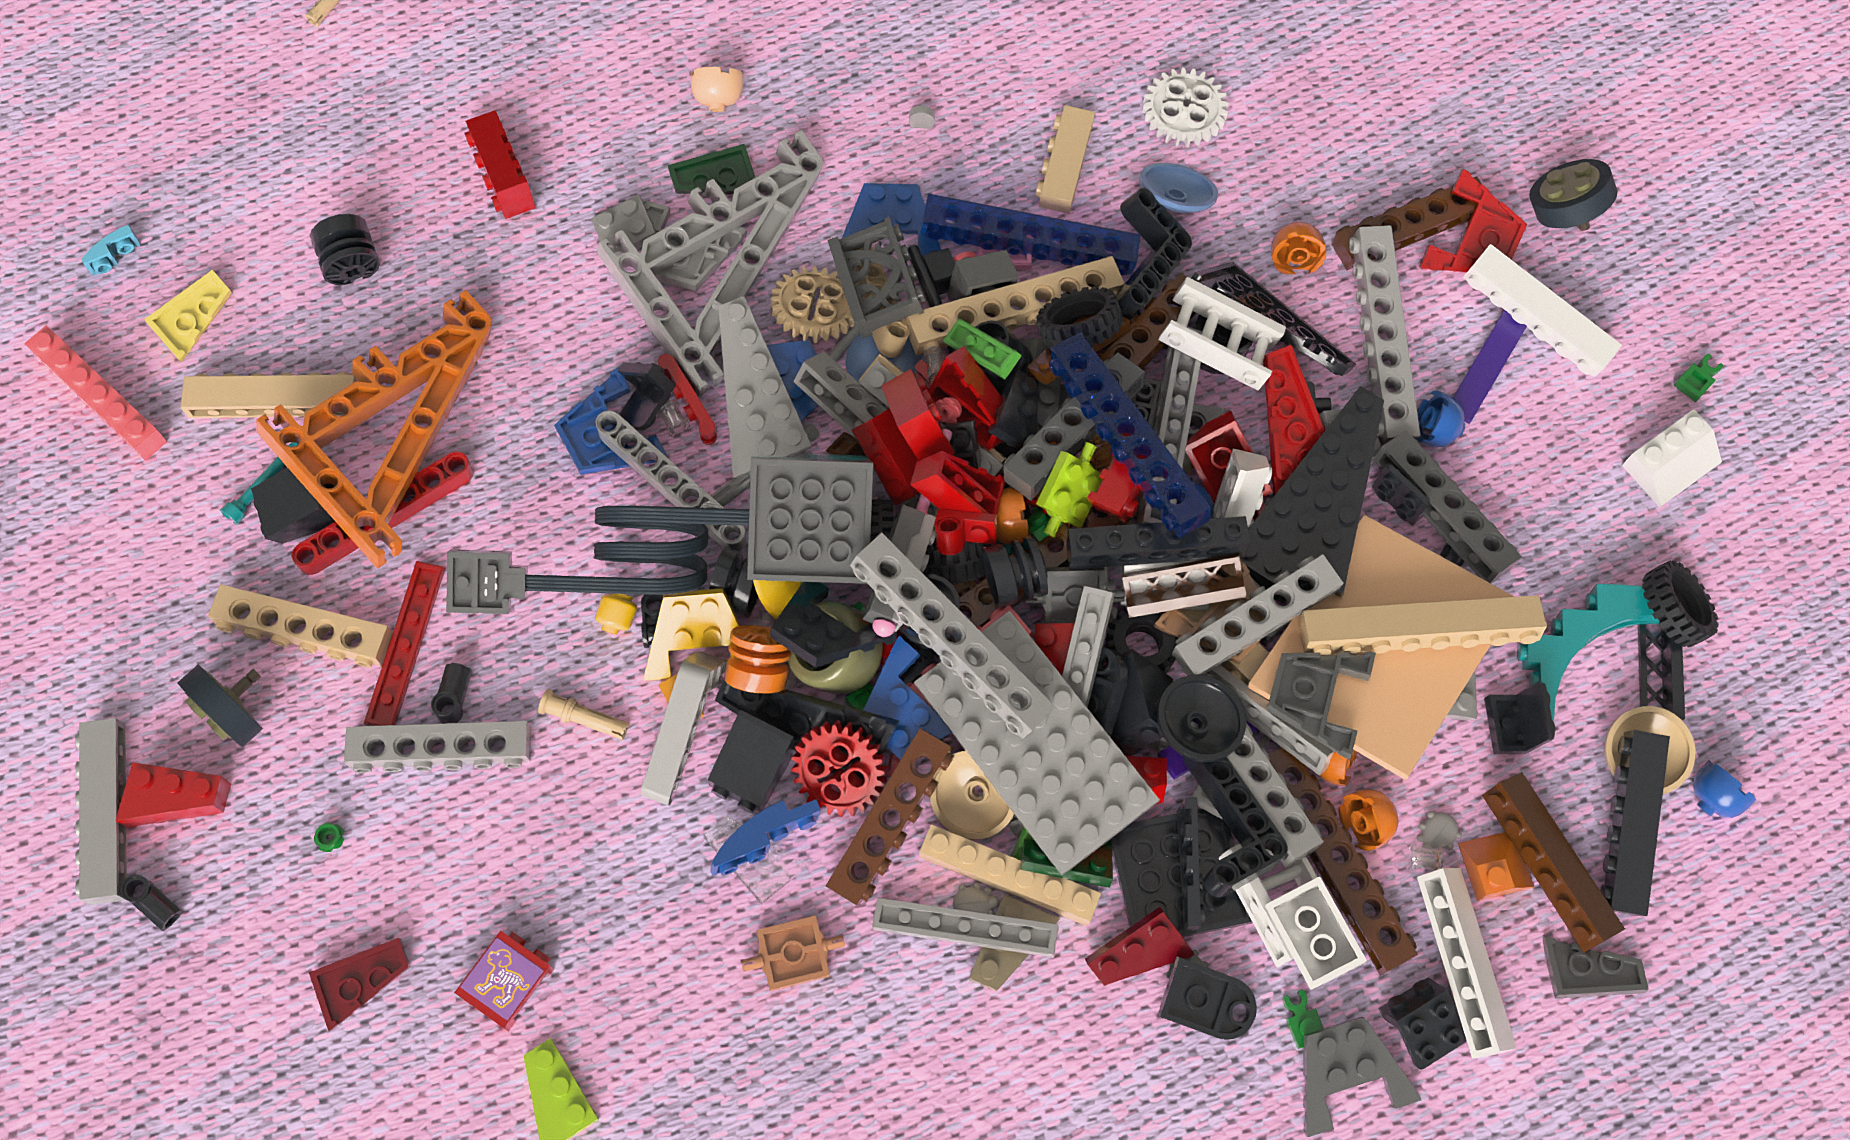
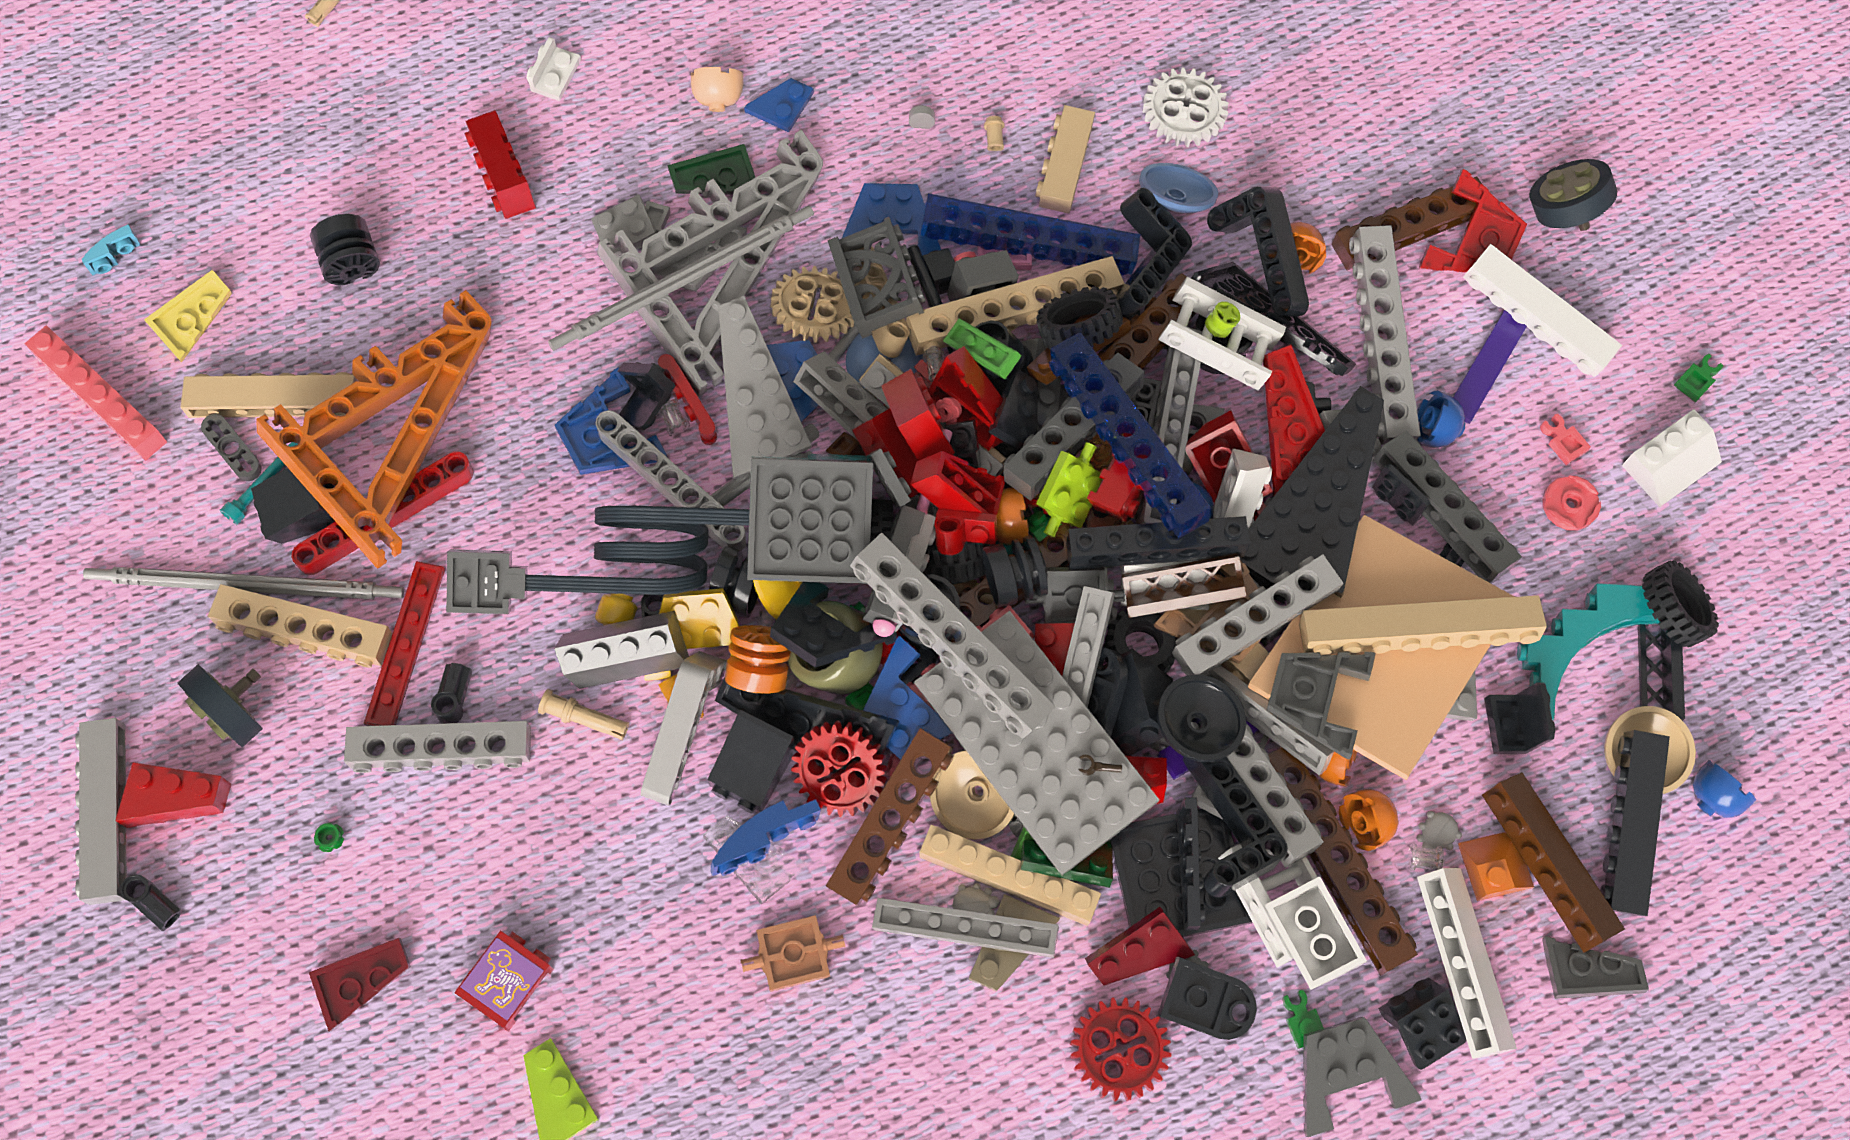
(243, 450): none -> dark grey beam
(250, 583): none -> light grey axle
(552, 70): none -> white bracket
(622, 650): none -> slope
(680, 278): none -> light grey axle
(781, 104): none -> blue wing
(896, 487): none -> dark grey plate
(994, 133): none -> tan pin
(1098, 766): none -> dark brown hand
(1132, 1075): none -> red gear
(1222, 319): none -> lime wheel
(1275, 241): none -> black beam
(1566, 442): none -> coral plate
(1578, 491): none -> coral plate

